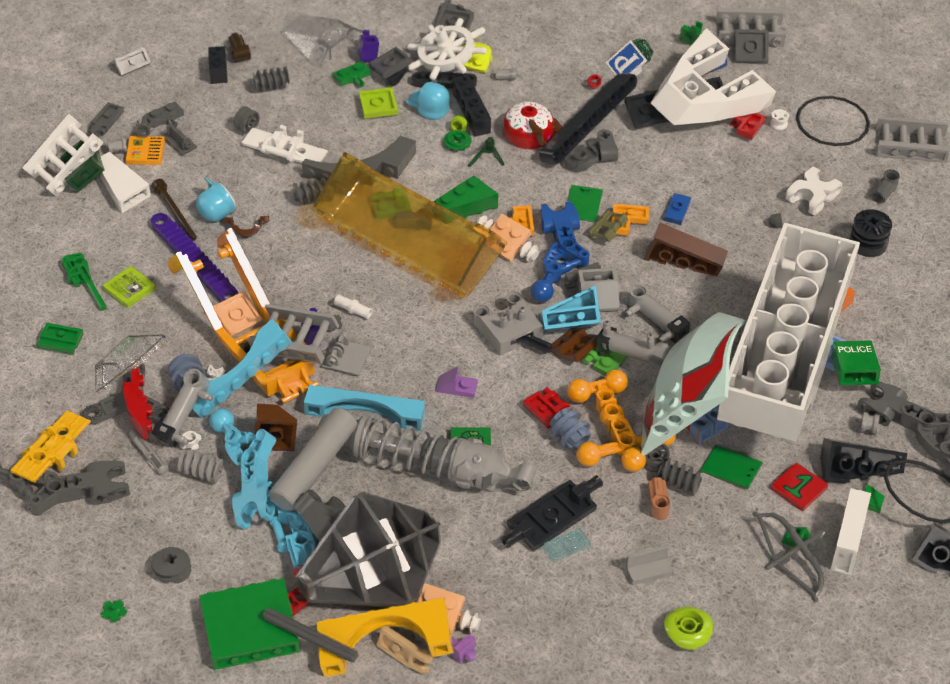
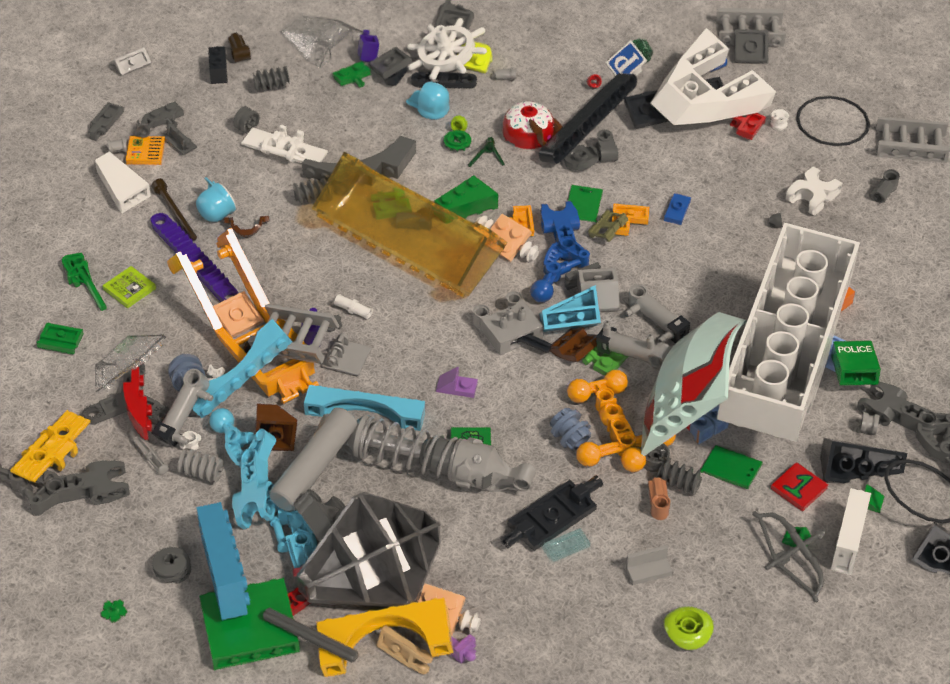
(53, 144): white fence -> none
(86, 171): dark green panel -> none
(223, 560): none -> dark azure brick
(378, 103): lime plate -> none
(471, 105): black brick -> none
(542, 406): red plate -> none
(685, 251): reddish brown wedge -> none
(690, 34): green plate -> none
(873, 231): black wheel -> none

